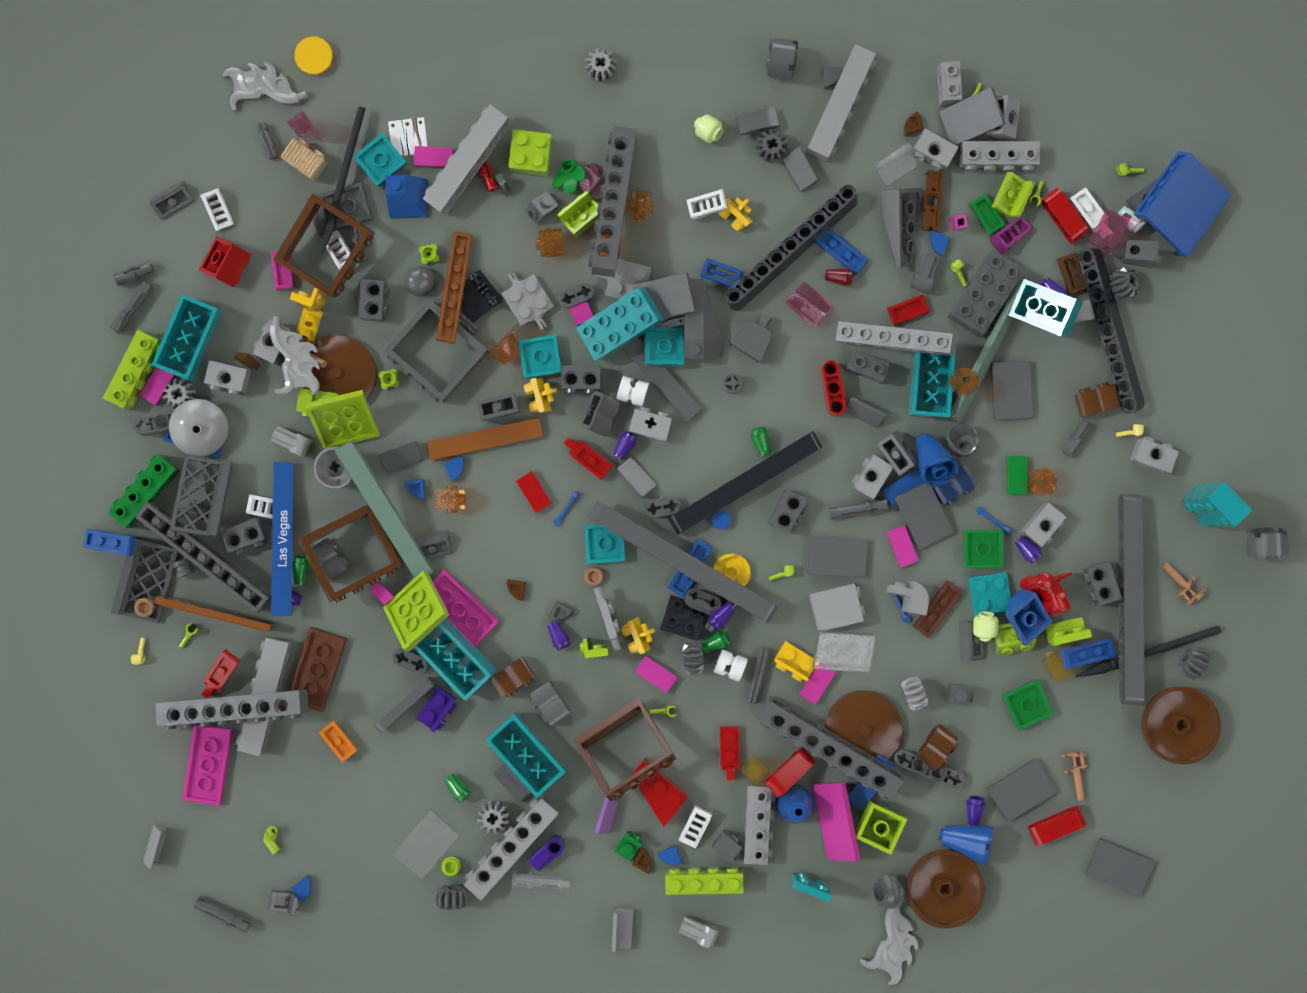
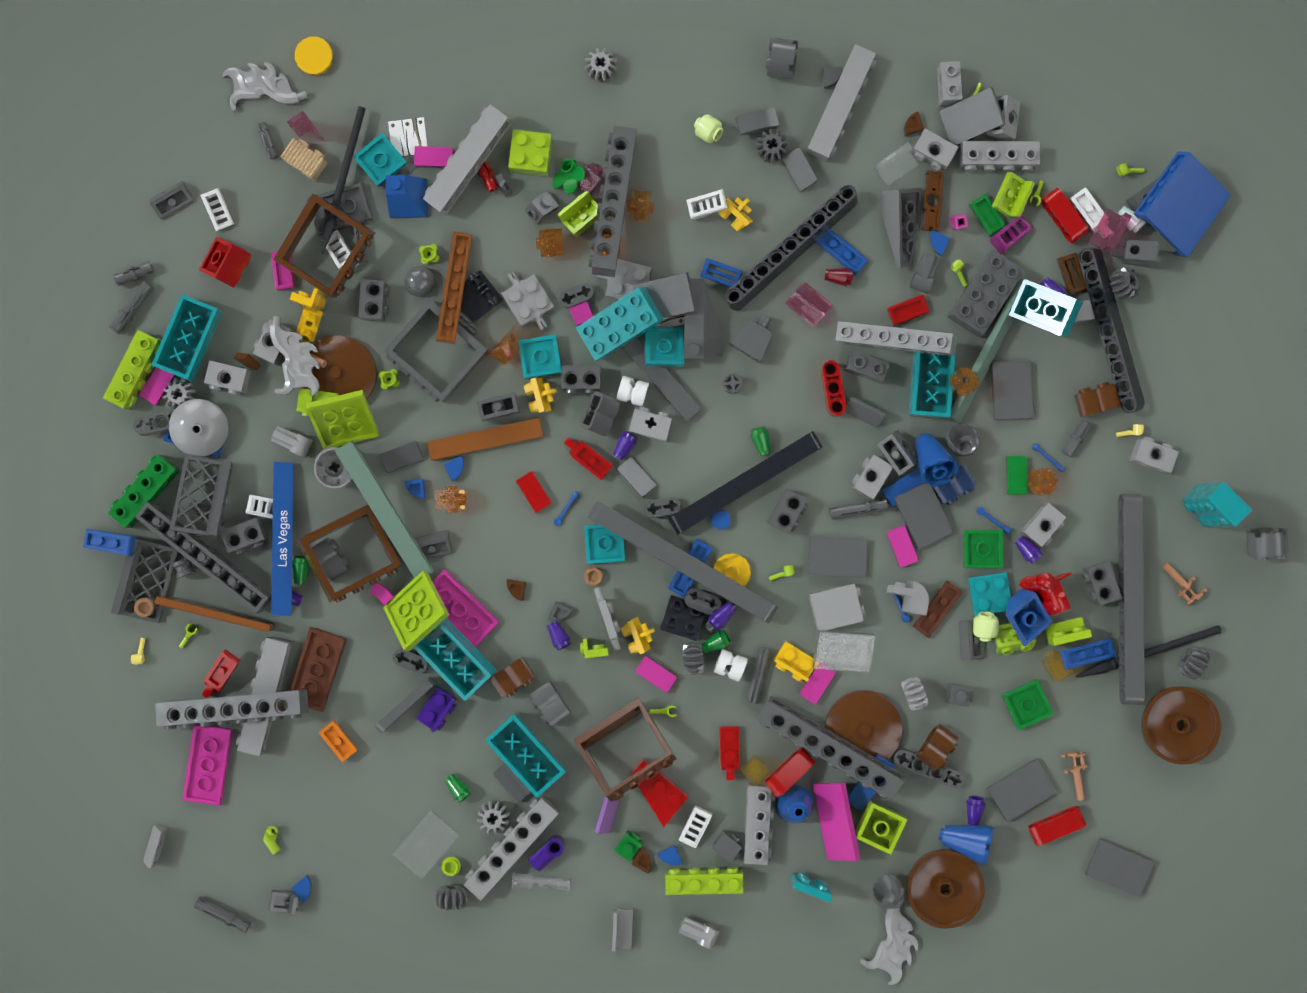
(1036, 447): none -> blue hinge

